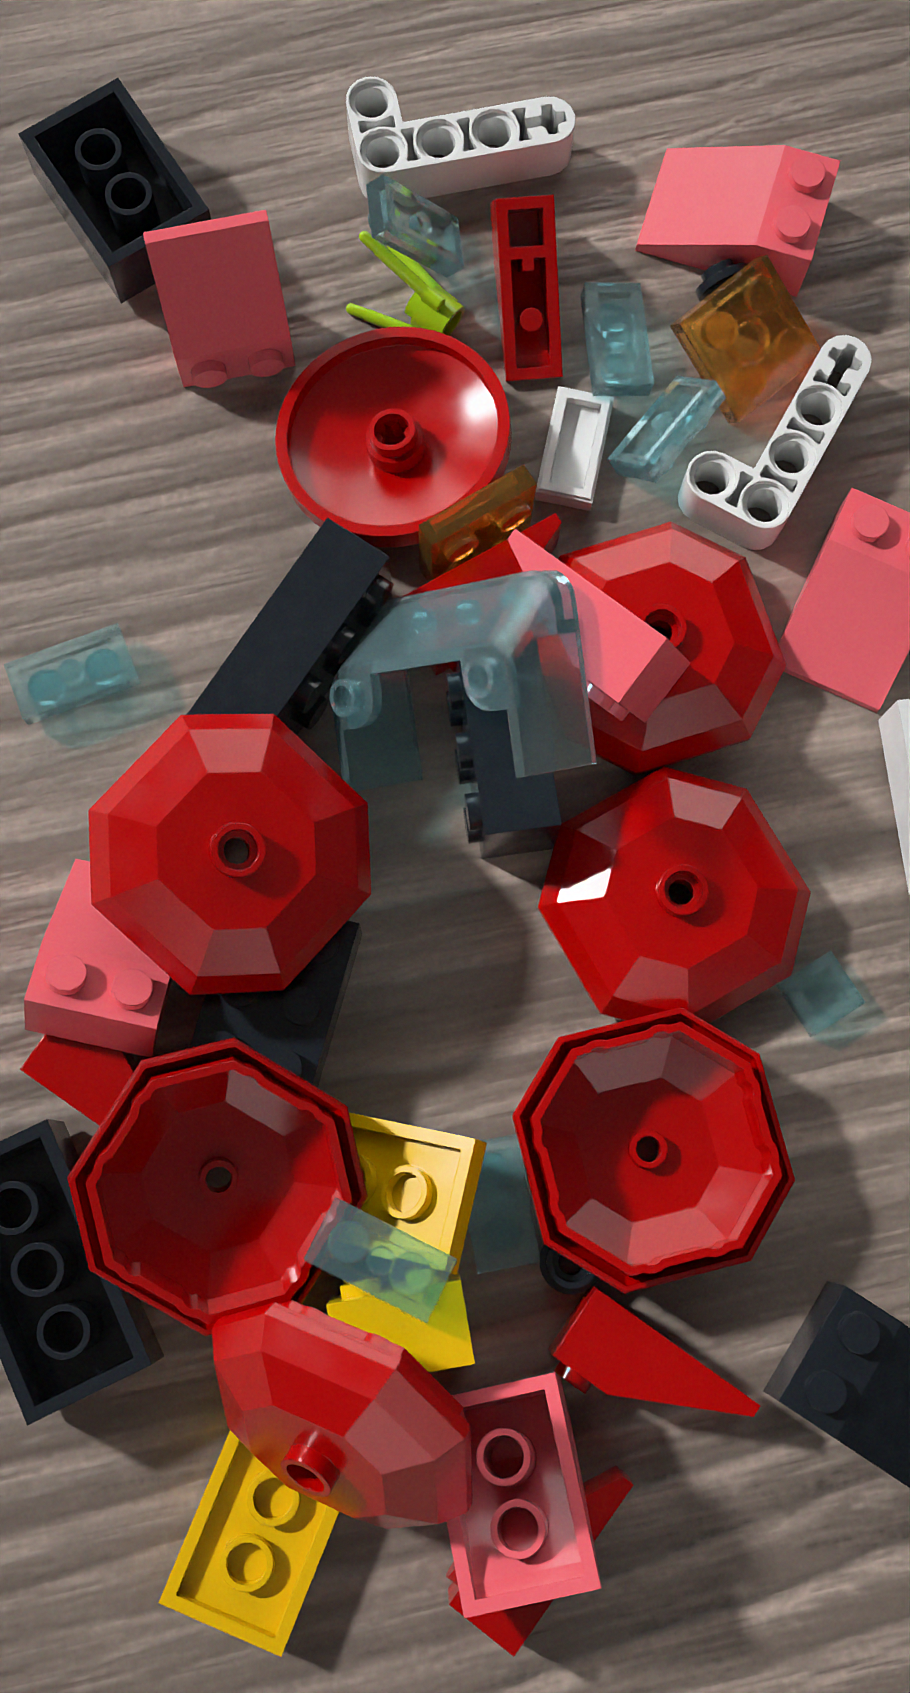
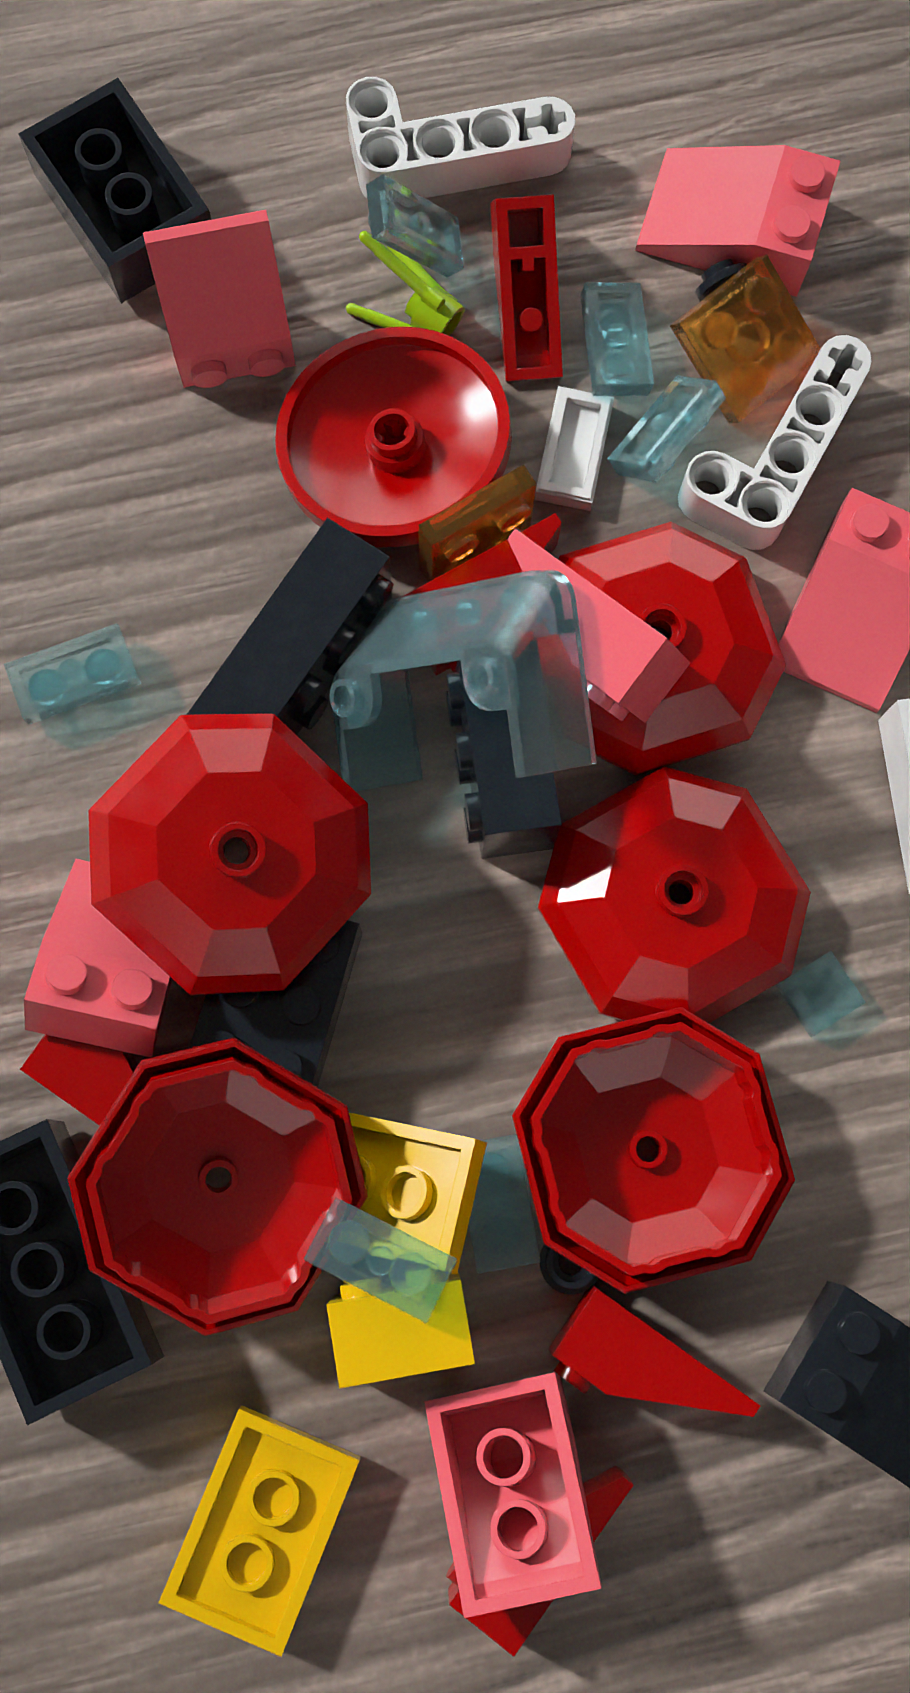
(343, 1416): red rock -> none

